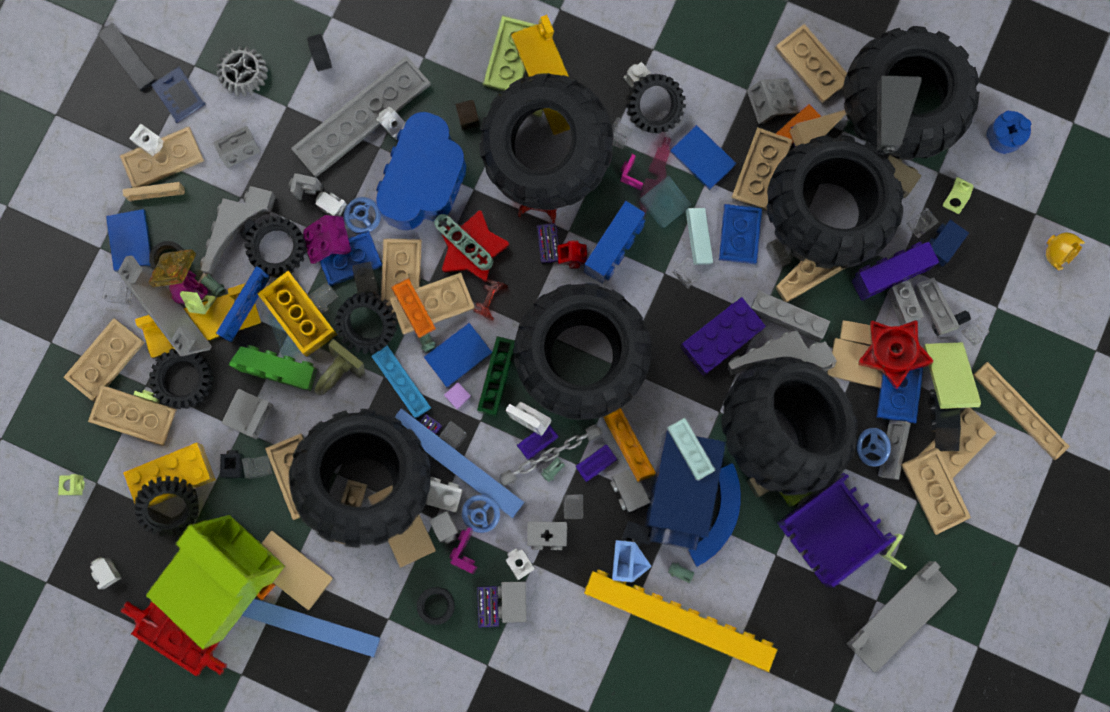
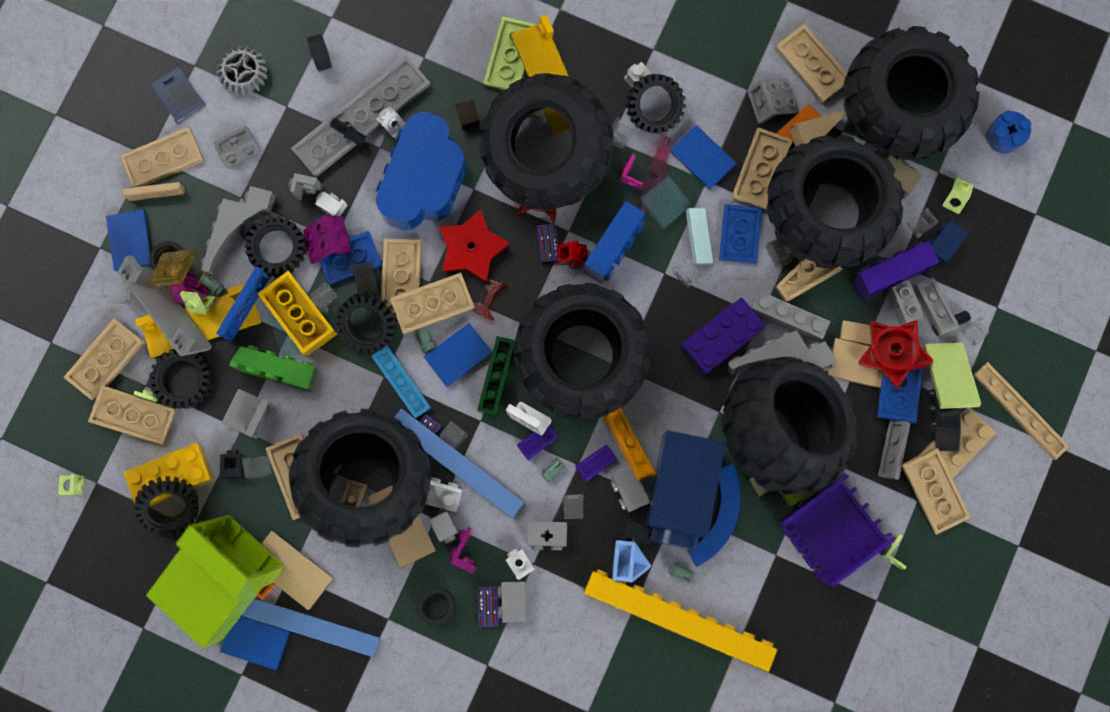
(104, 572): white brick -> none
(127, 57): tile -> none
(140, 137): white brick -> none
(170, 640): red plate -> none
(256, 642): none -> blue tile
(343, 363): olive tile -> none
(348, 132): none -> black axle
(357, 210): medium blue piece -> none
(413, 308): orange tile -> none
(457, 395): lavender tile -> none
(463, 242): sand green beam -> none
(480, 520): medium blue piece -> none
(509, 477): light grey piece -> none
(690, 449): light aqua tile -> none
(882, 447): medium blue piece -> none
(894, 107): dark grey slope -> none
(902, 616): light grey bracket -> none
(1062, 249): yellow cylinder -> none

